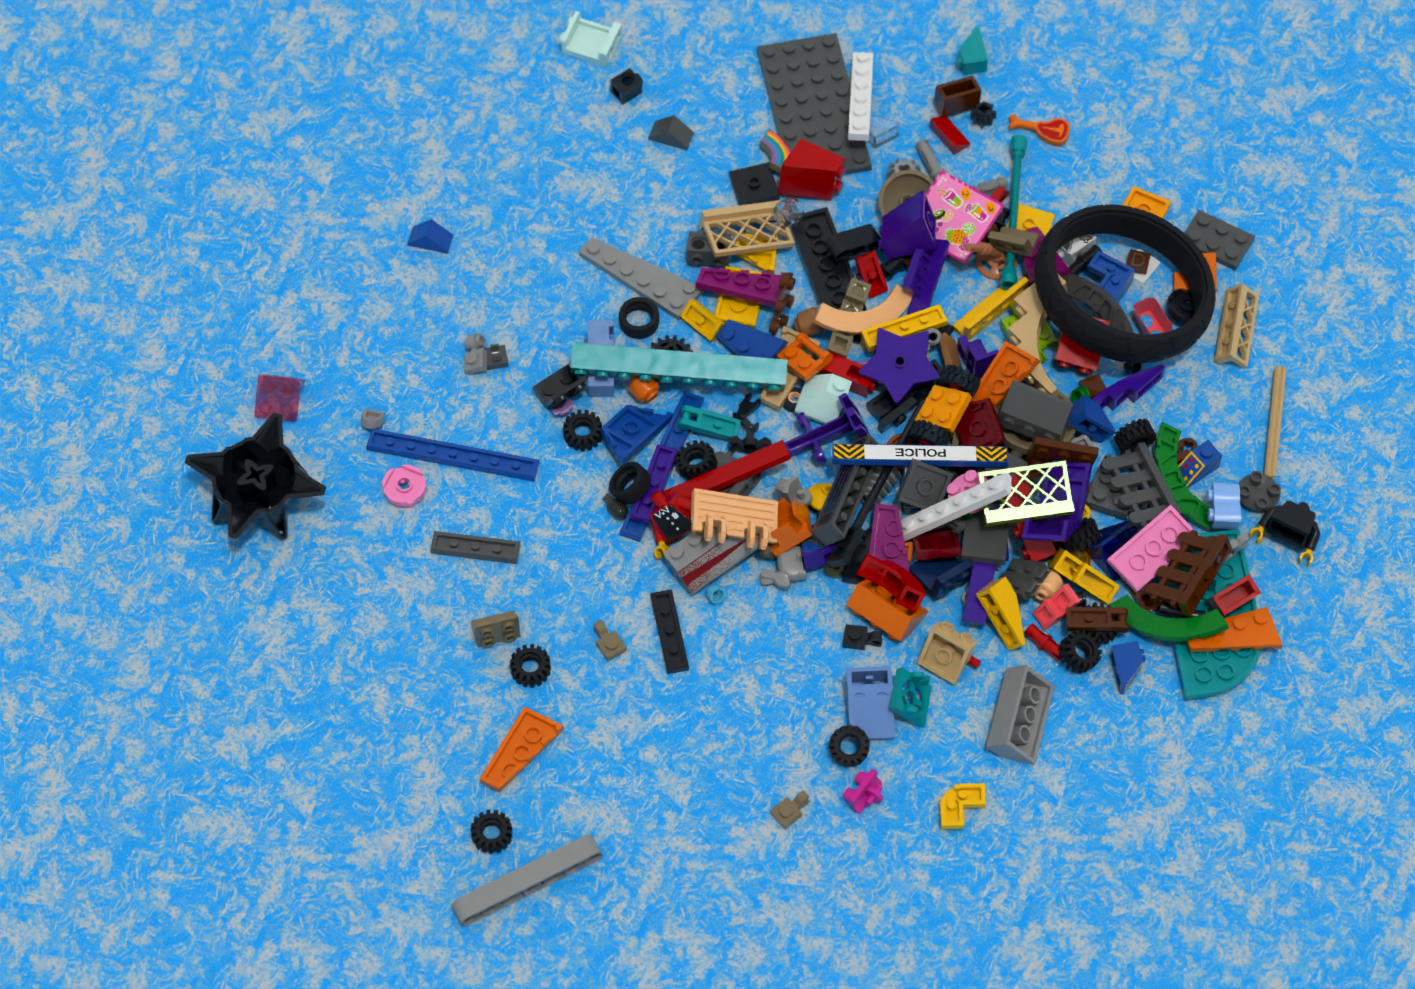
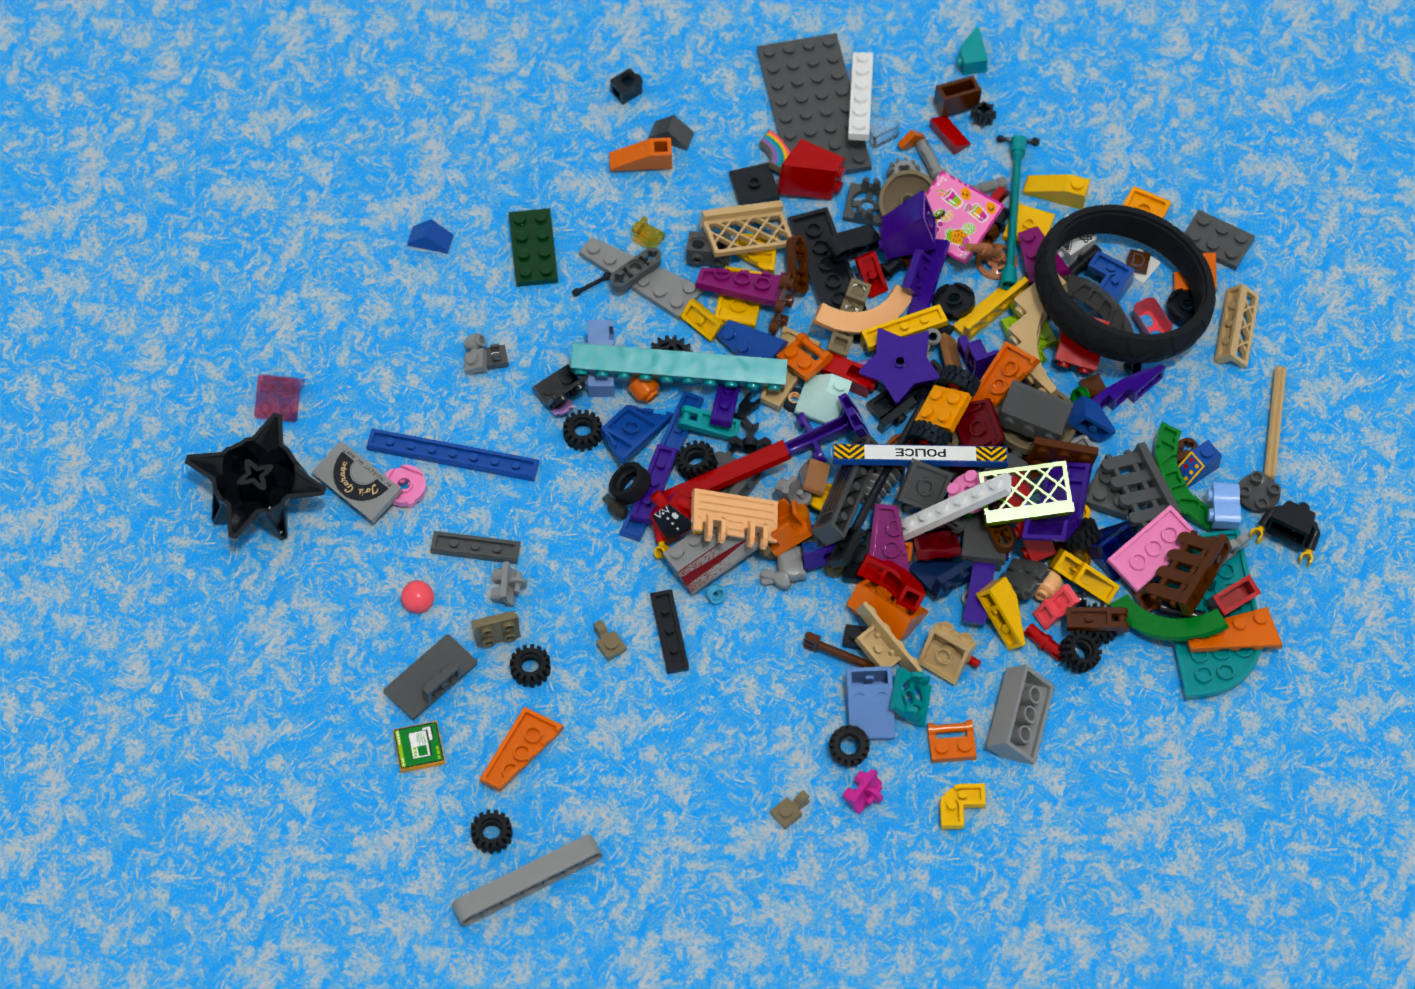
(357, 481): none -> light grey tile
(372, 419): light grey tile -> none
(417, 596): none -> coral hair
(419, 746): none -> tile
(430, 676): none -> dark grey bracket
(510, 582): none -> light grey hips
(533, 247): none -> dark green plate
(576, 292): none -> black hinge
(590, 40): light aqua panel -> none
(632, 278): none -> dark grey beam
(639, 303): black tyre -> none
(644, 155): none -> orange slope
(647, 235): none -> clear yellow bracket
(724, 406): none -> dark purple tile
(788, 212): clear head -> none
(797, 251): none -> reddish brown beam
(804, 323): medium nougat head -> none
(812, 643): none -> reddish brown hinge
(814, 476): none -> medium nougat slope
(860, 215): none -> dark grey piece
(881, 644): none -> tan bracket
(910, 139): none -> orange tile
(952, 748): none -> orange plate
(955, 300): none -> black plate
(995, 534): none -> reddish brown beam
(1014, 241): dark tan panel -> none
(1035, 141): none -> black hinge
(1052, 132): orange piece -> none
(1060, 189): none -> yellow slope
(1126, 663): blue slope -> none
(1134, 433): black tyre -> none

